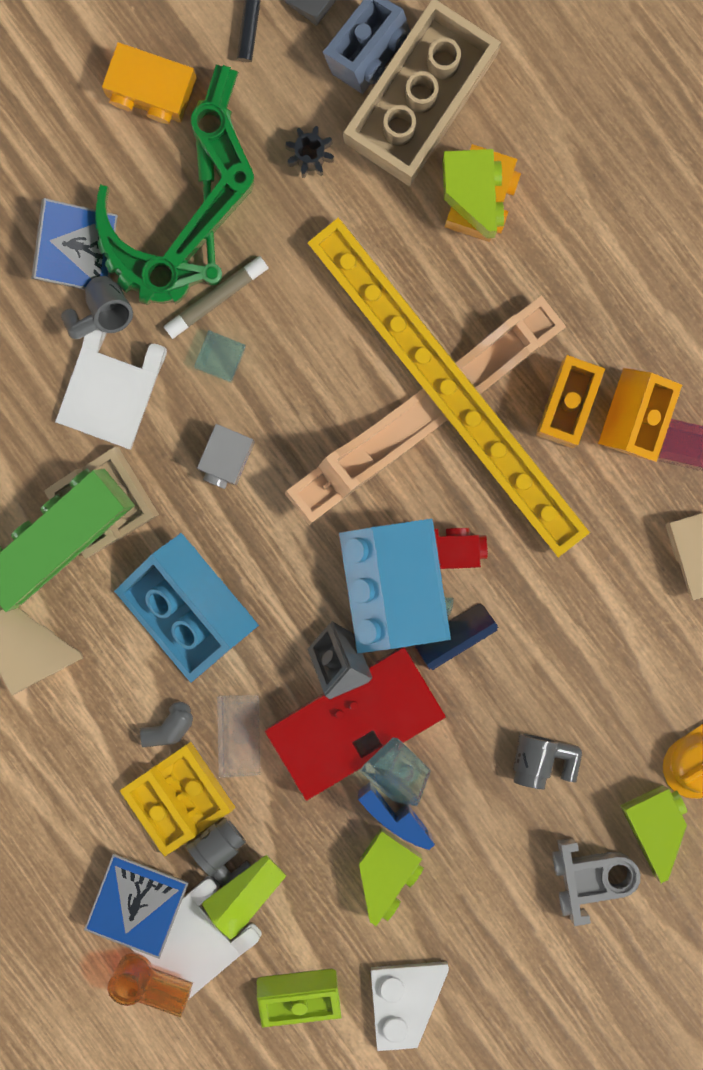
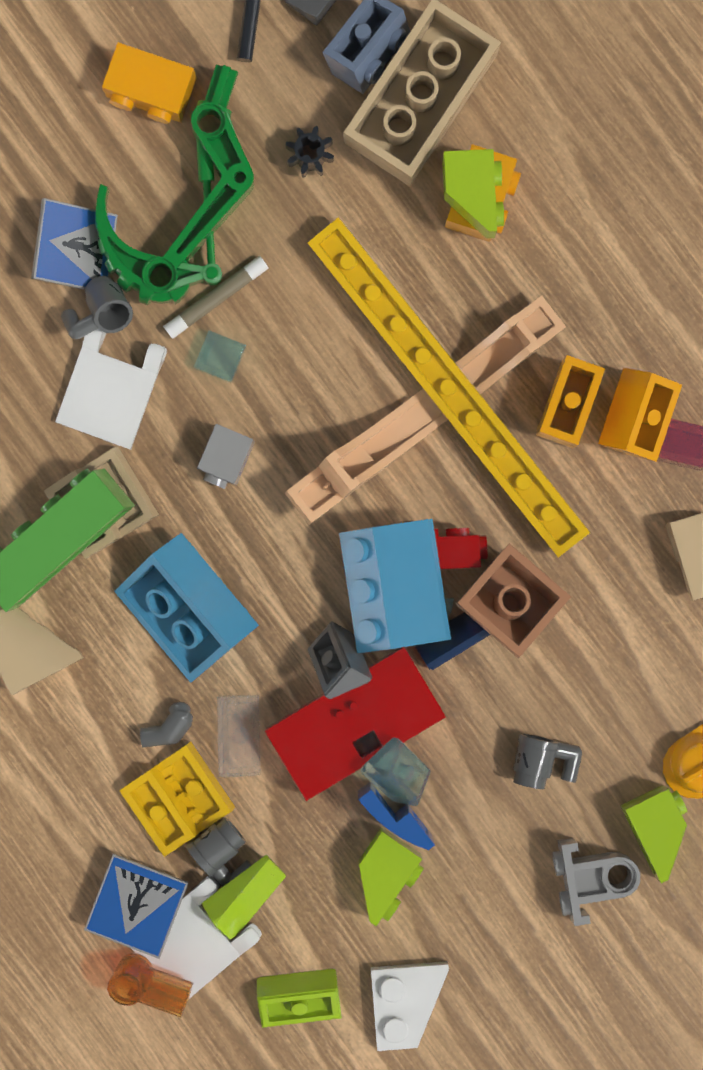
(513, 600): none -> nougat slope

